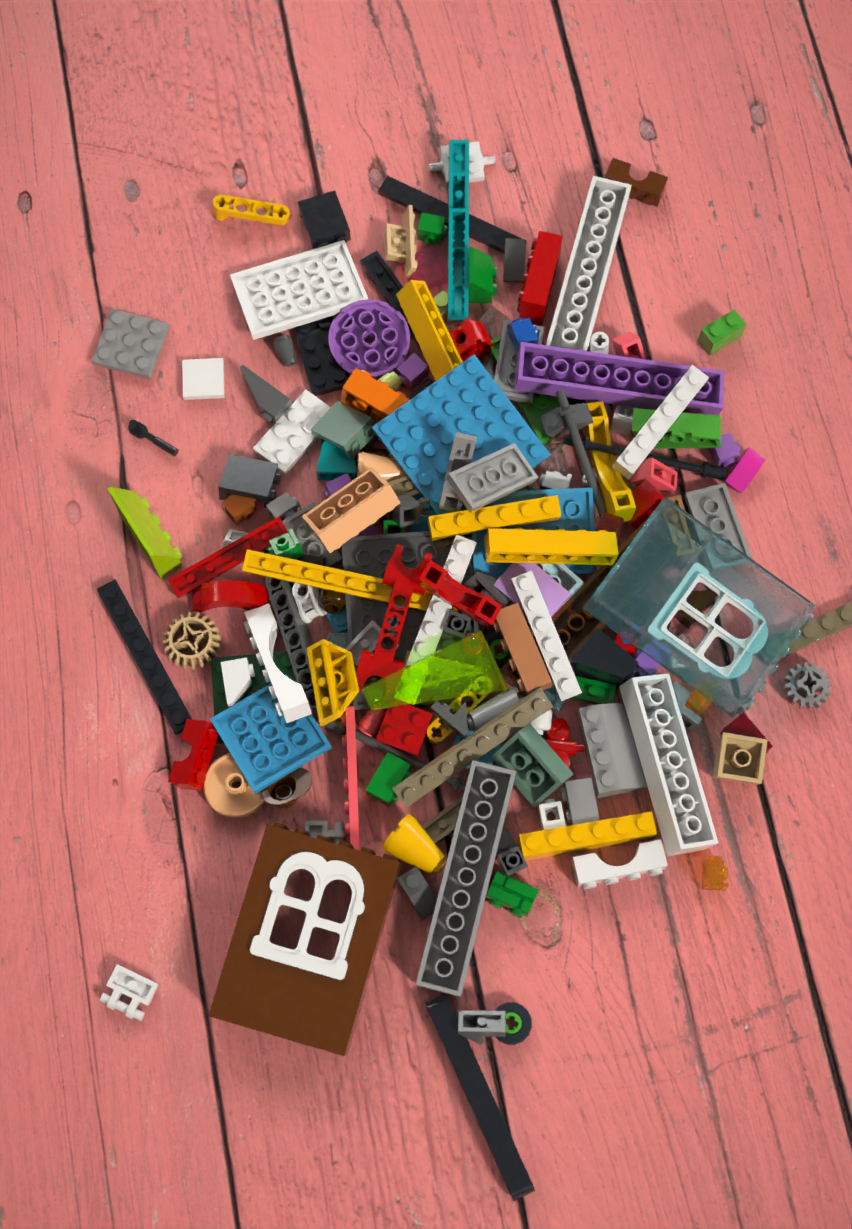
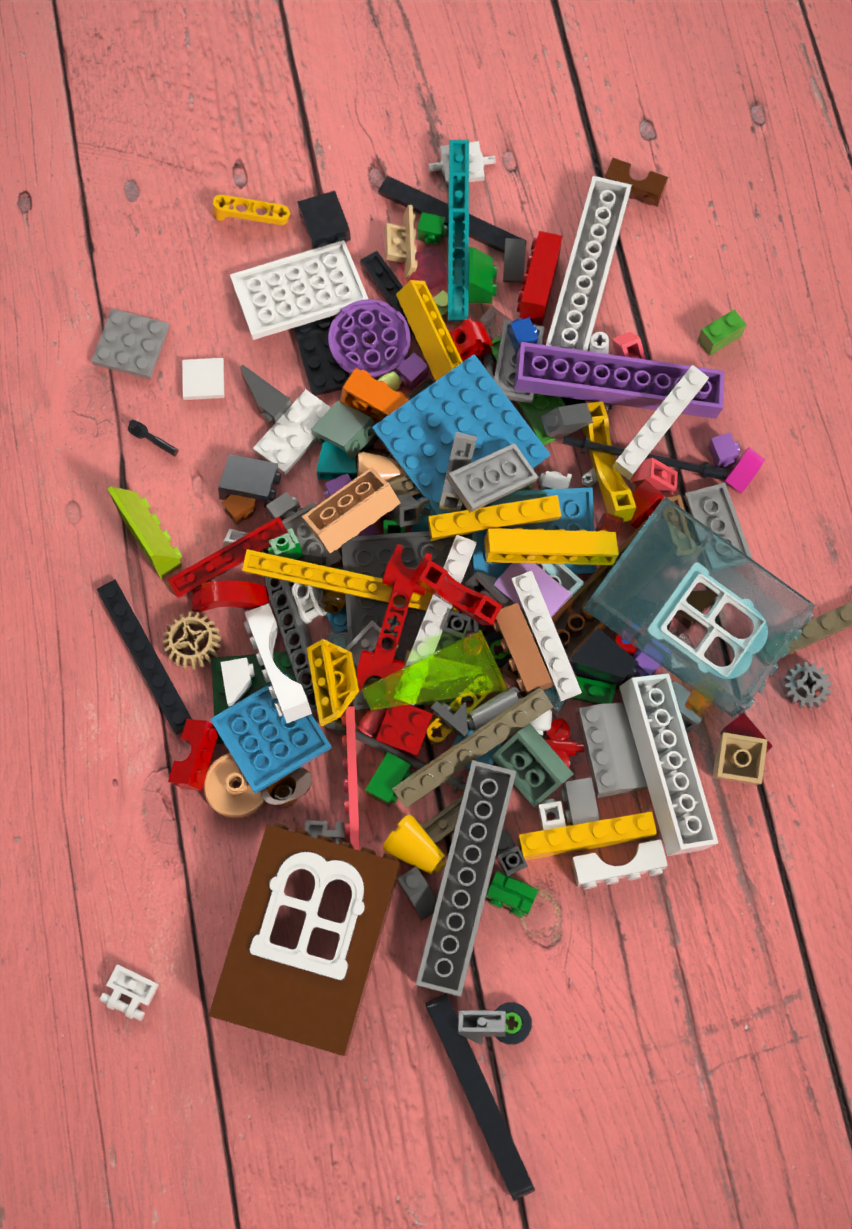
(285, 350): dark grey cone -> none
(558, 460): clear panel -> none
(567, 413): dark grey bar -> none
(622, 420): white slope -> none
(687, 431): bright green wedge -> none
(714, 874): clear yellow brick -> none

